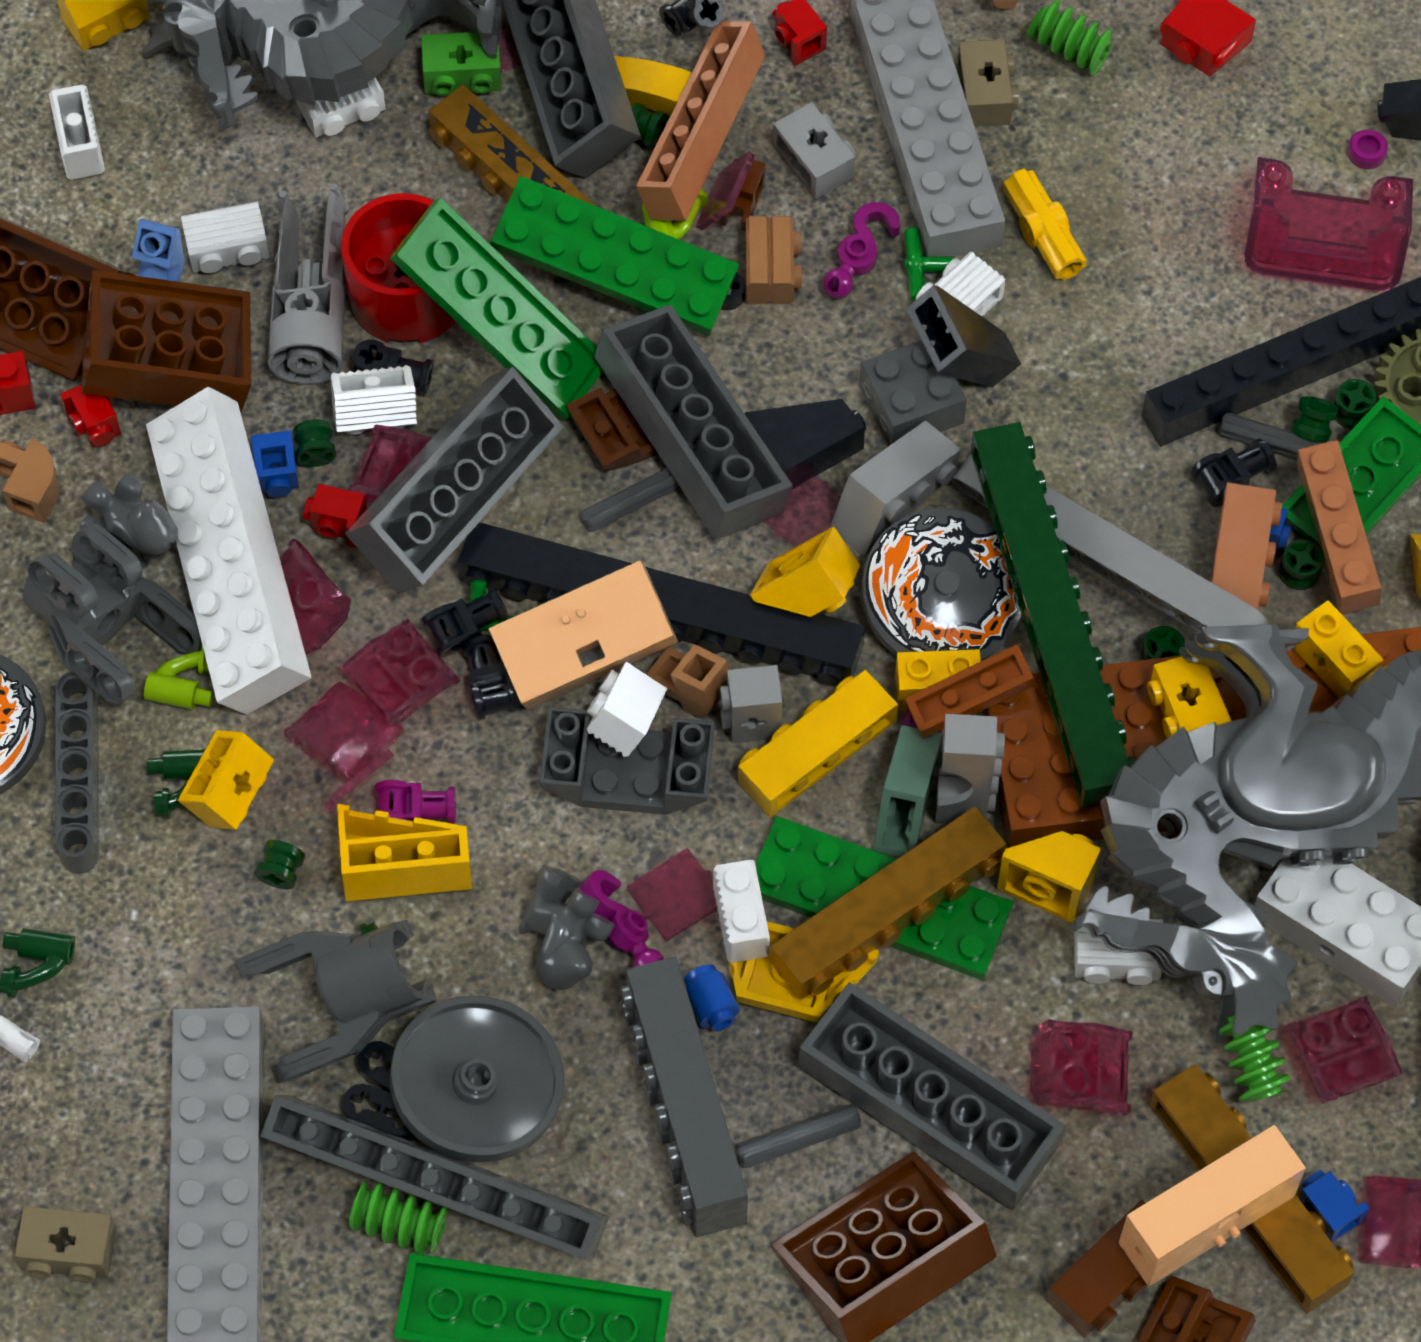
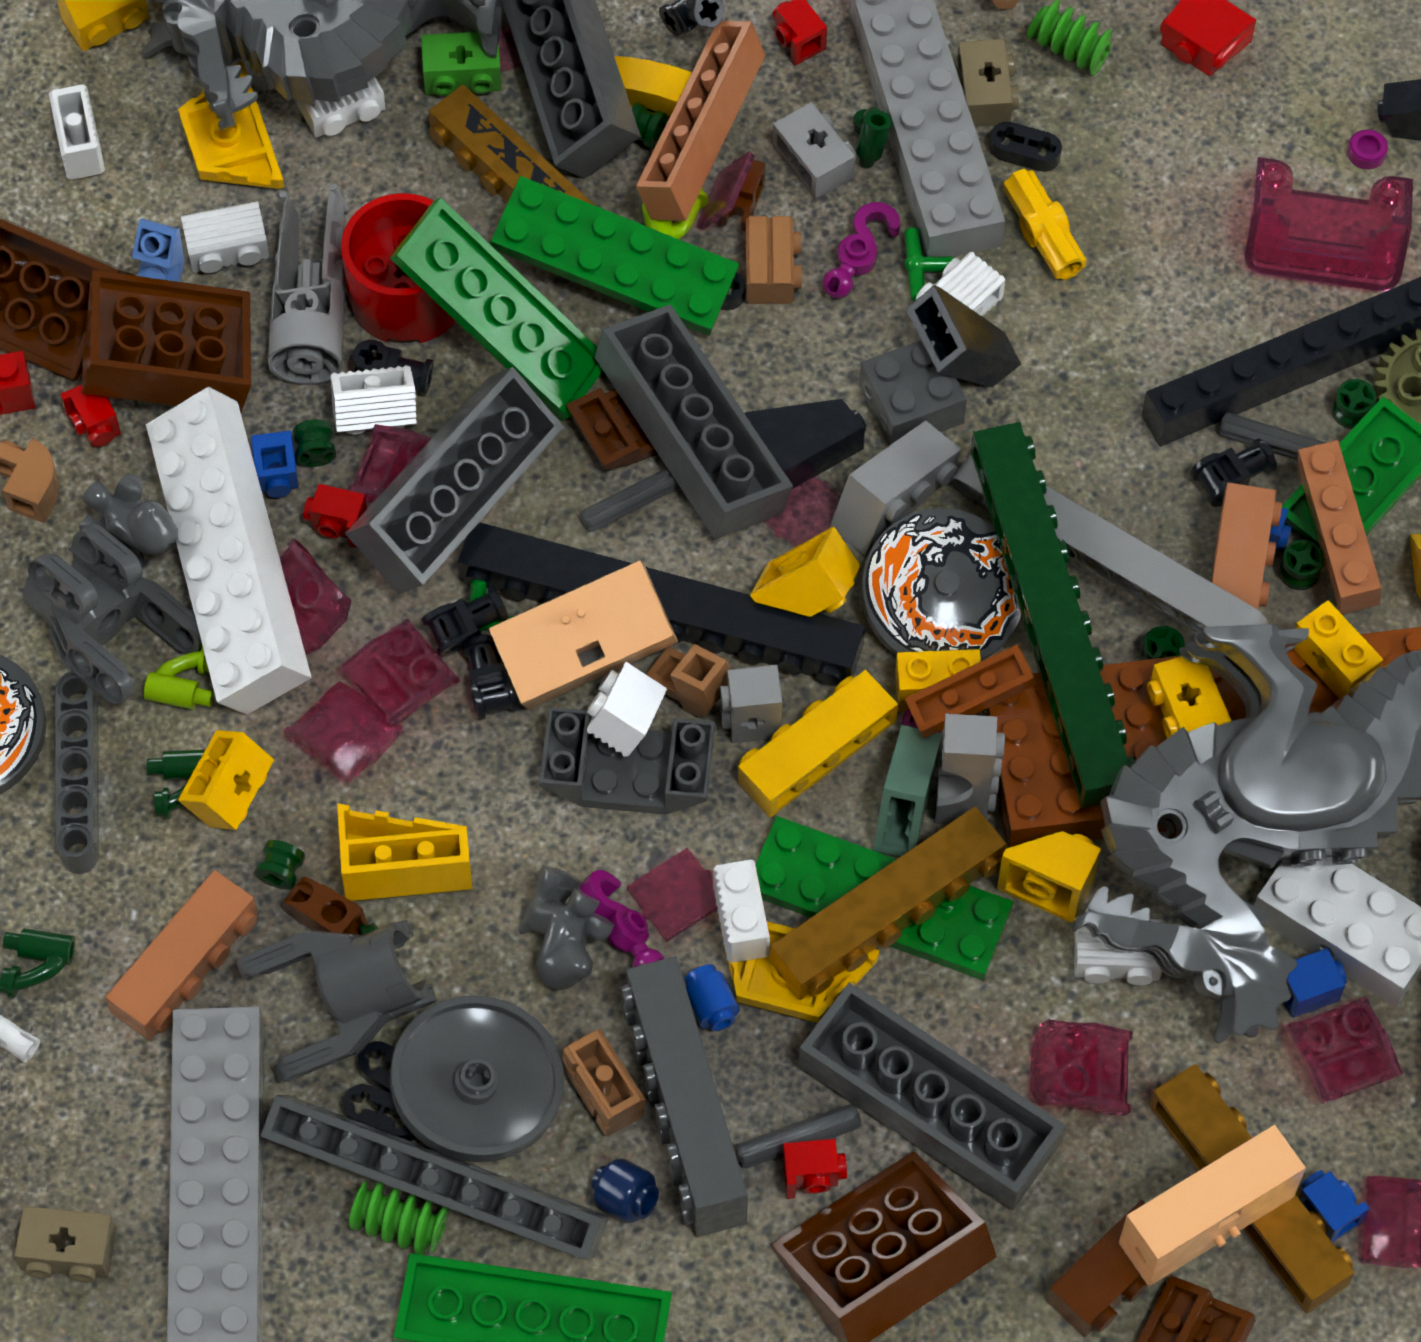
(182, 956): none -> nougat brick
(234, 154): none -> yellow wing
(323, 908): none -> reddish brown leg
(359, 781): clear pink piece -> none
(412, 802): magenta connector -> none
(603, 1082): none -> medium nougat brick
(625, 1191): none -> dark blue head
(812, 1166): none -> red brick
(873, 129): none -> dark green plant
(1025, 146): none -> black beam
(1255, 1062): bright green piece -> none
(1314, 419): dark green wheel -> none
(1315, 983): none -> blue brick

